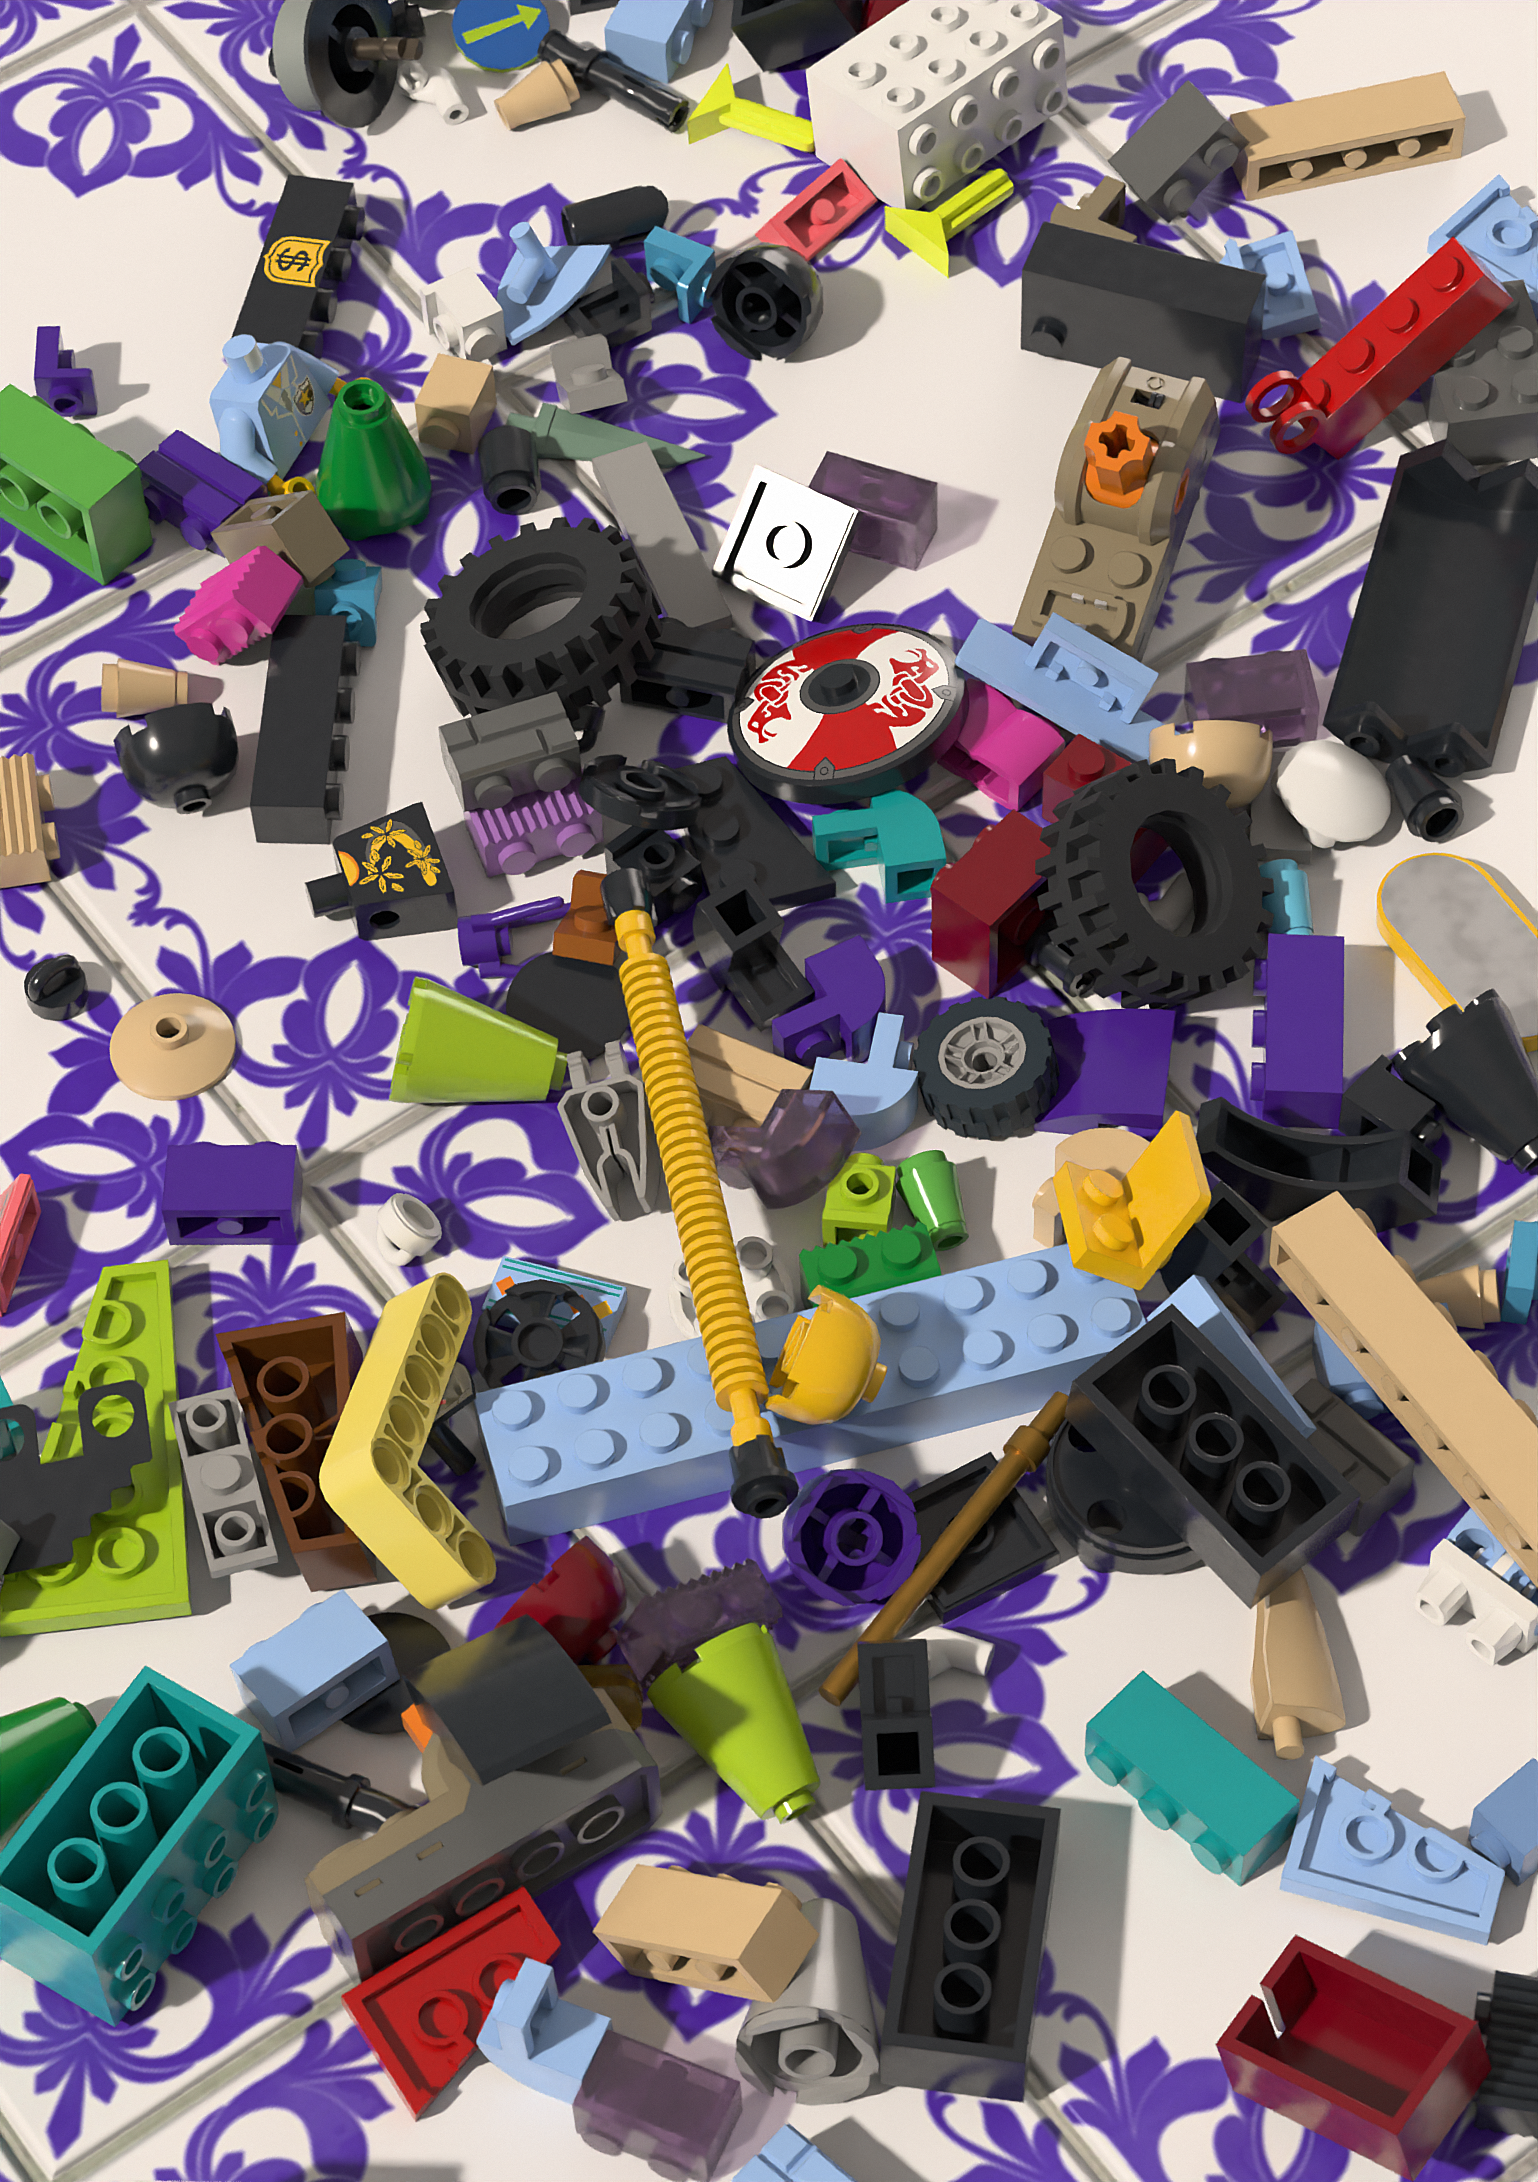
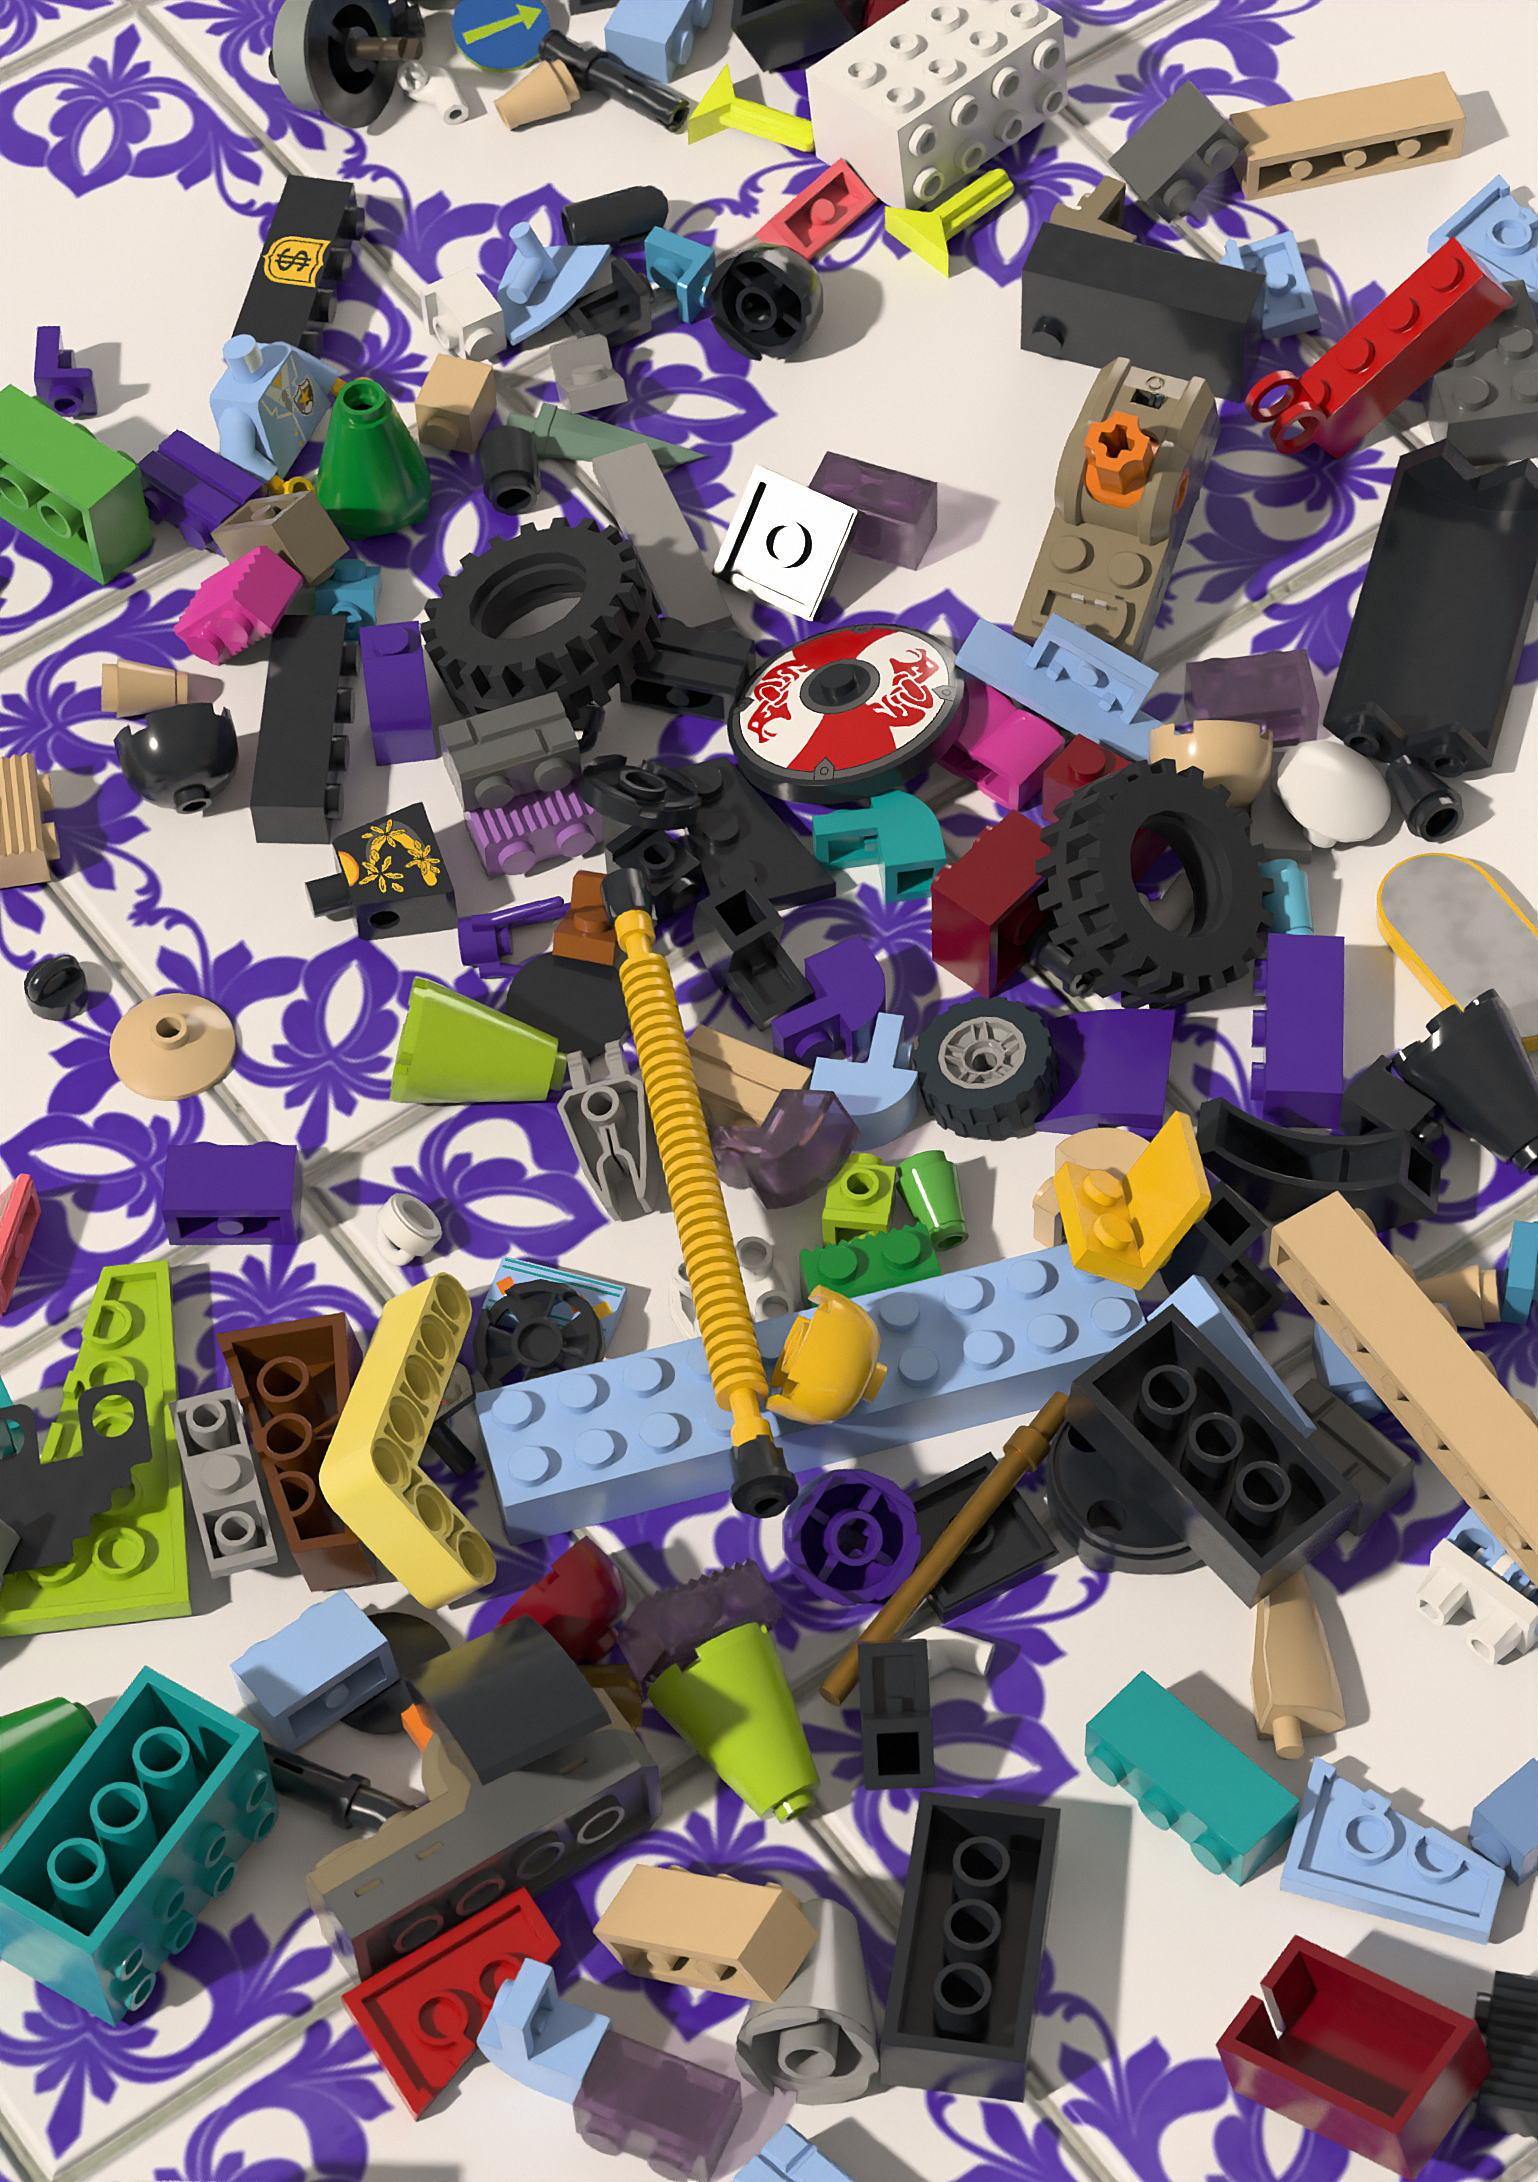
(397, 693): none -> dark purple brick

